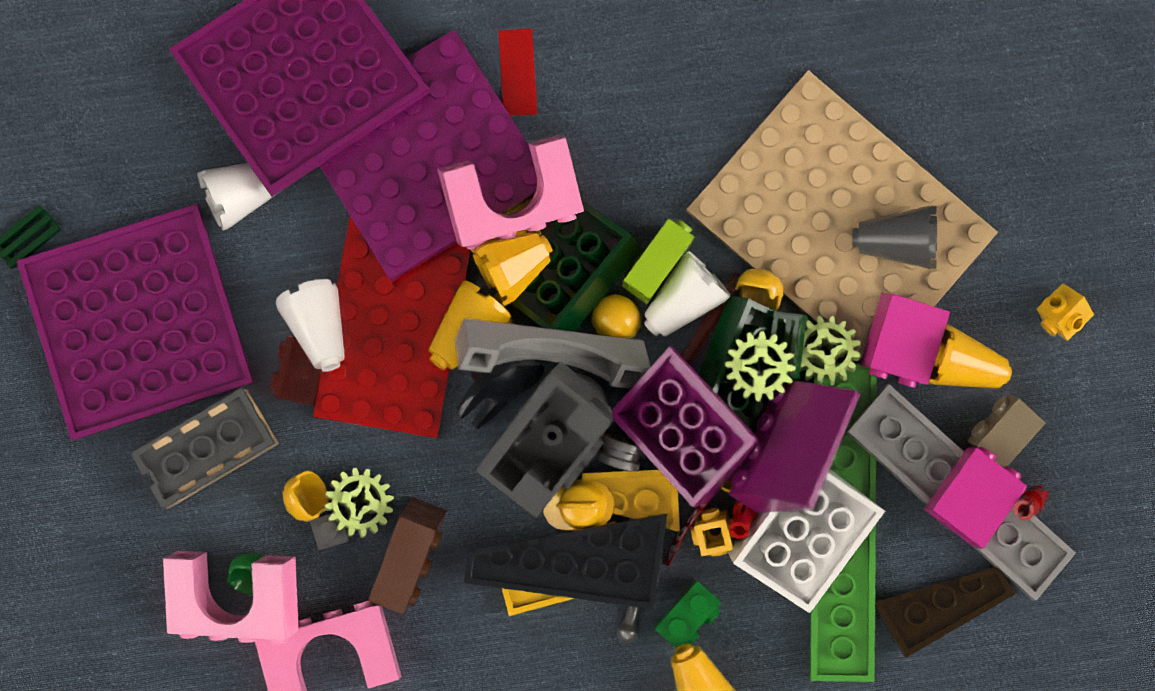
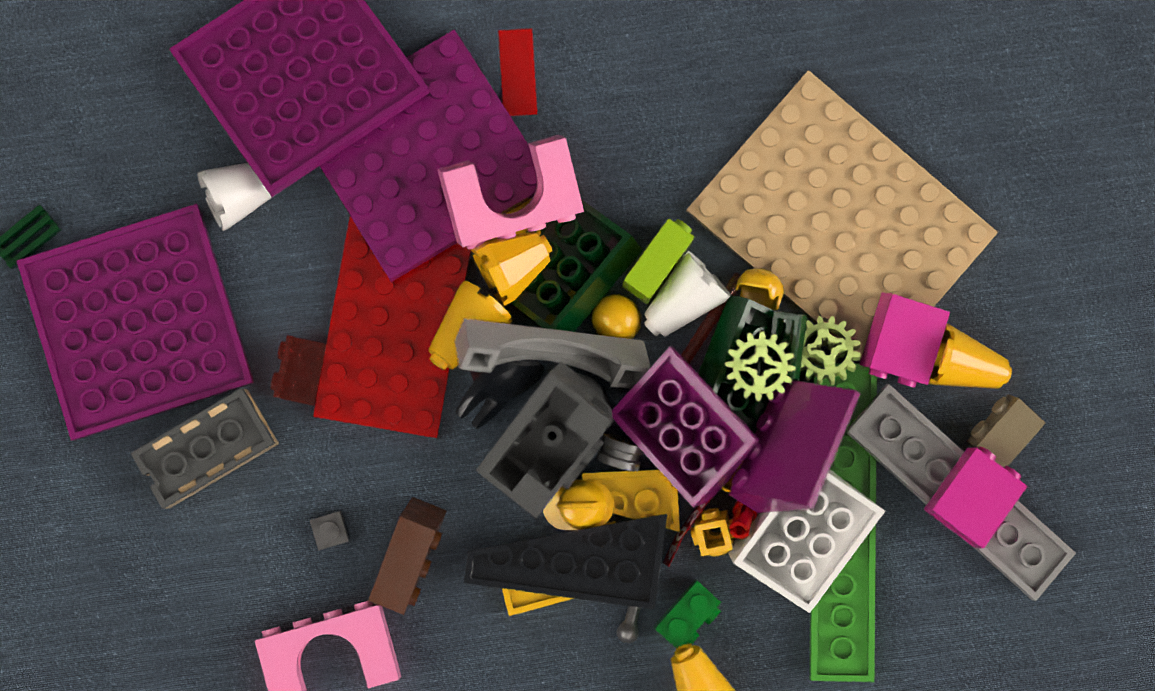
(195, 613): bright pink arch -> none
(240, 572): green hair -> none
(305, 496): yellow hair -> none
(315, 321): white cone -> none
(372, 505): yellowish green gear -> none
(900, 237): dark grey cone -> none
(936, 610): dark brown wing -> none
(1031, 502): red pin -> none
(1064, 312): yellow brick -> none

